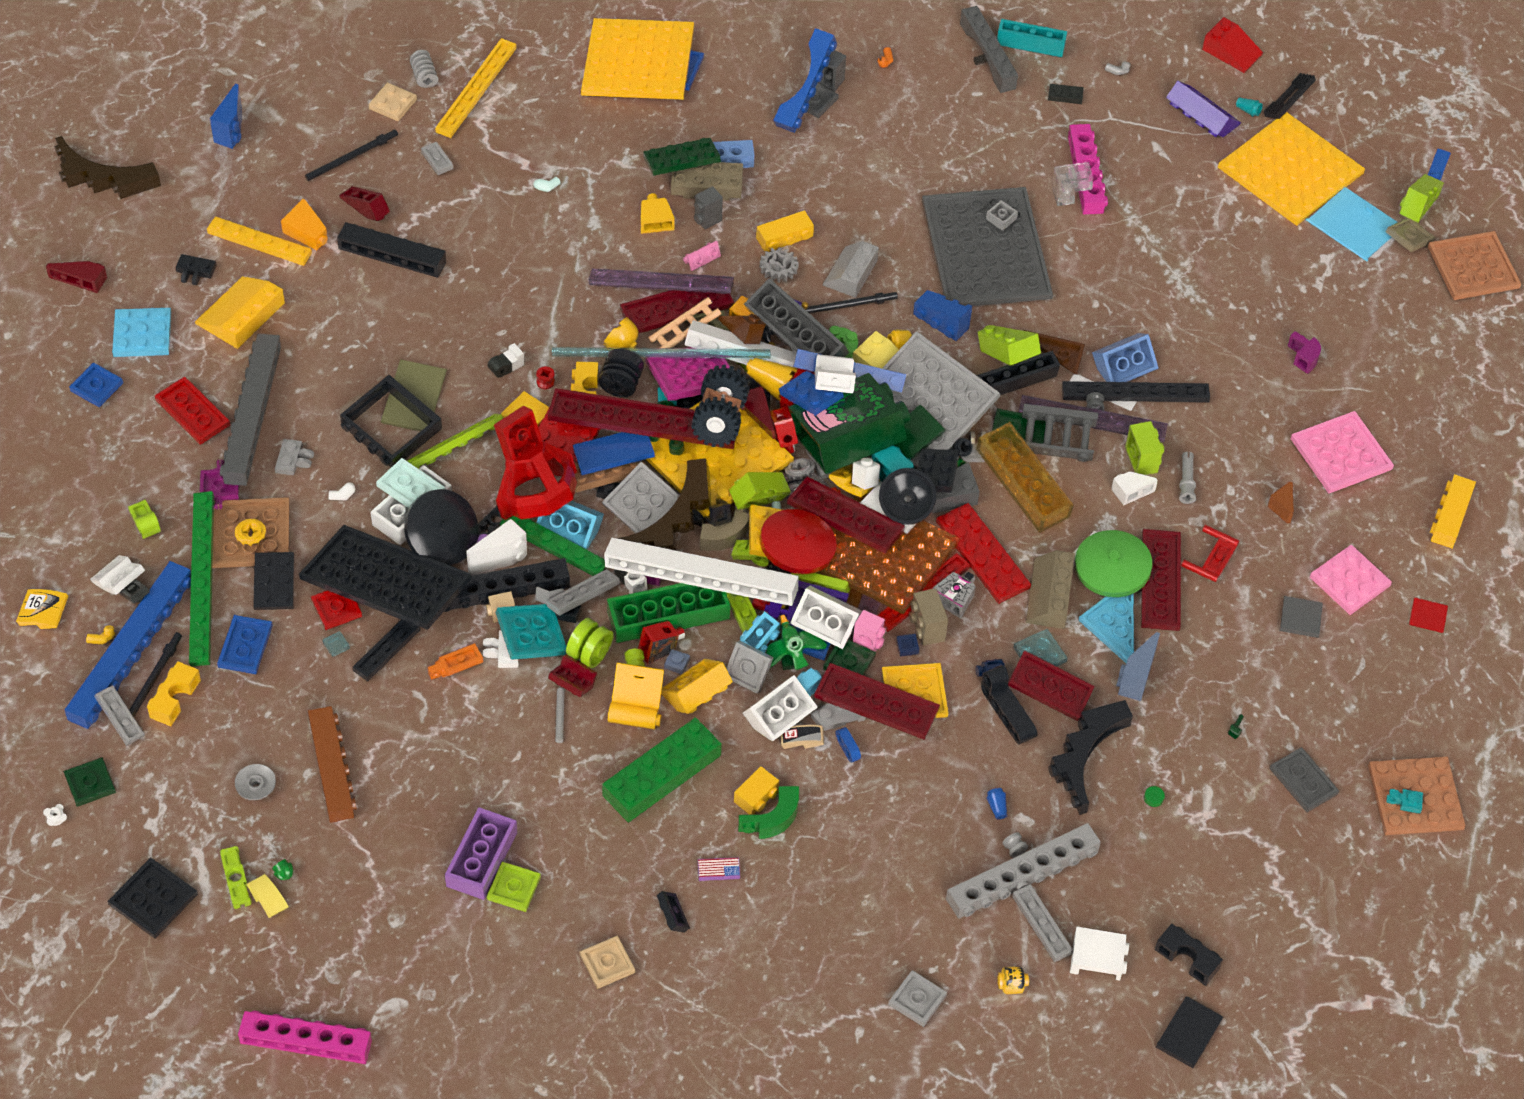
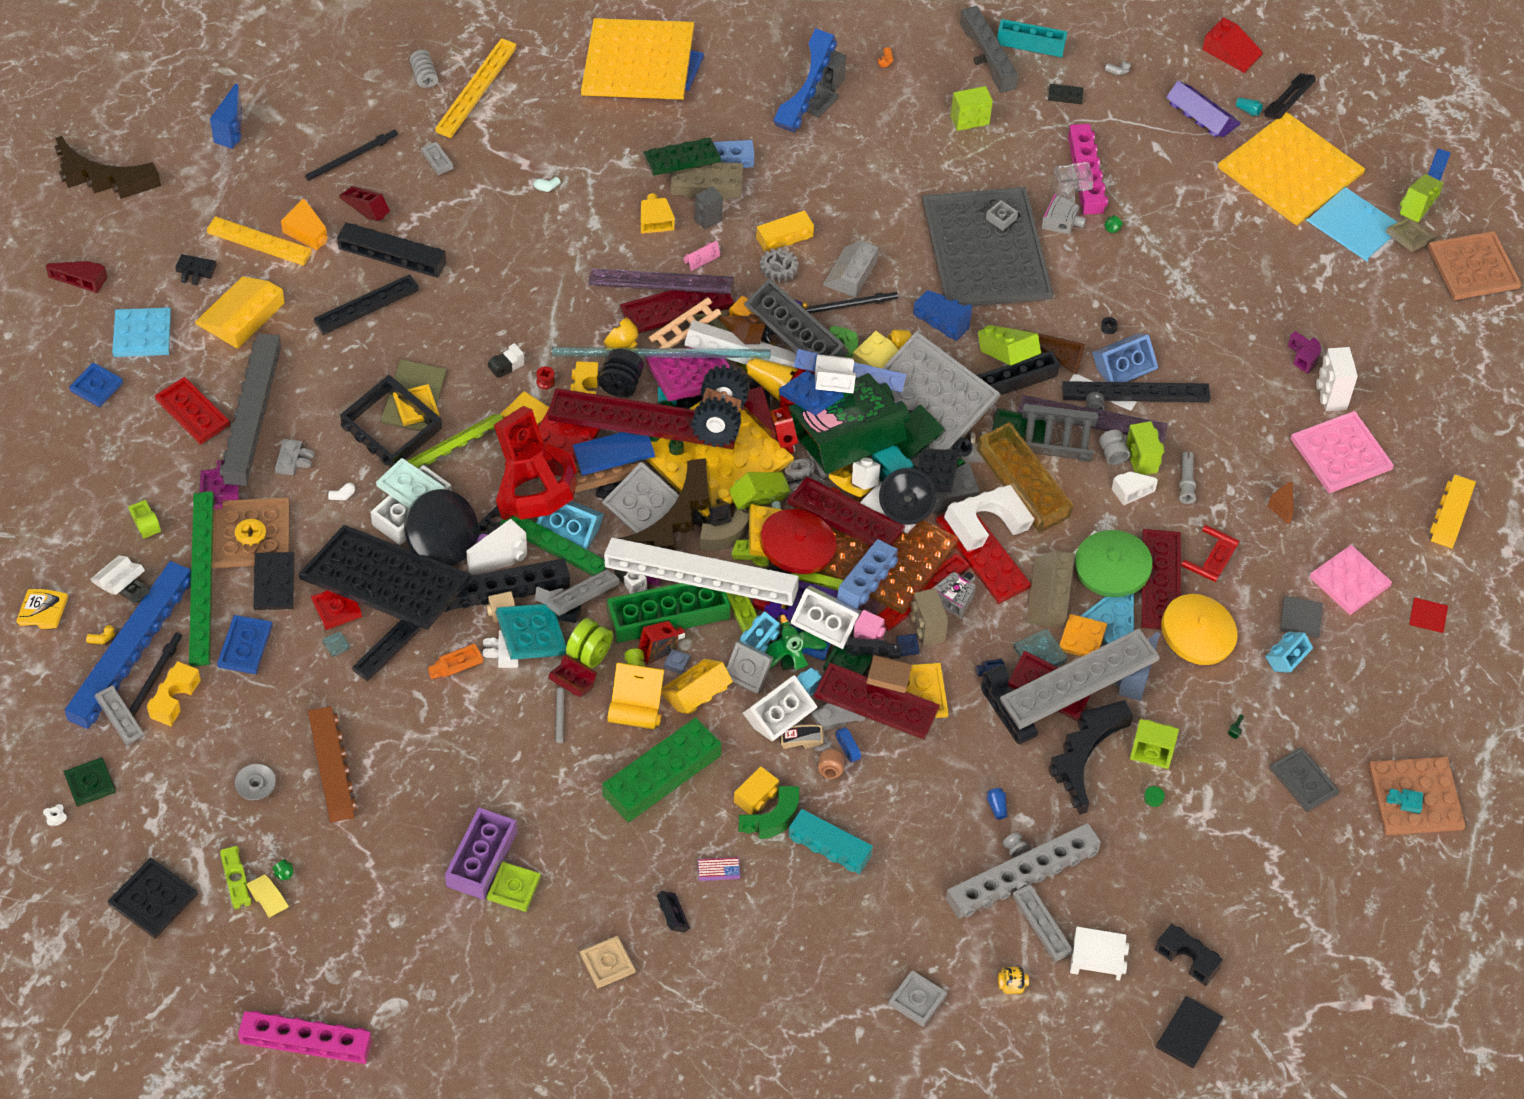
(366, 304): none -> black plate
(392, 101): tan plate -> none
(407, 413): none -> yellow tile
(830, 841): none -> teal brick
(831, 764): none -> nougat head
(867, 574): none -> medium blue brick
(872, 647): none -> black hinge
(889, 674): none -> medium nougat tile
(971, 108): none -> lime brick
(1001, 501): none -> white arch
(1062, 216): none -> light grey torso
(1079, 678): none -> light grey plate
(1082, 635): none -> light orange plate
(1113, 224): none -> green plate
(1113, 323): none -> black bush
(1114, 447): none -> light grey wheel
(1154, 743): none -> lime brick
(1199, 629): none -> yellow dish
(1289, 652): none -> medium azure brick
(1337, 379): none -> white brick

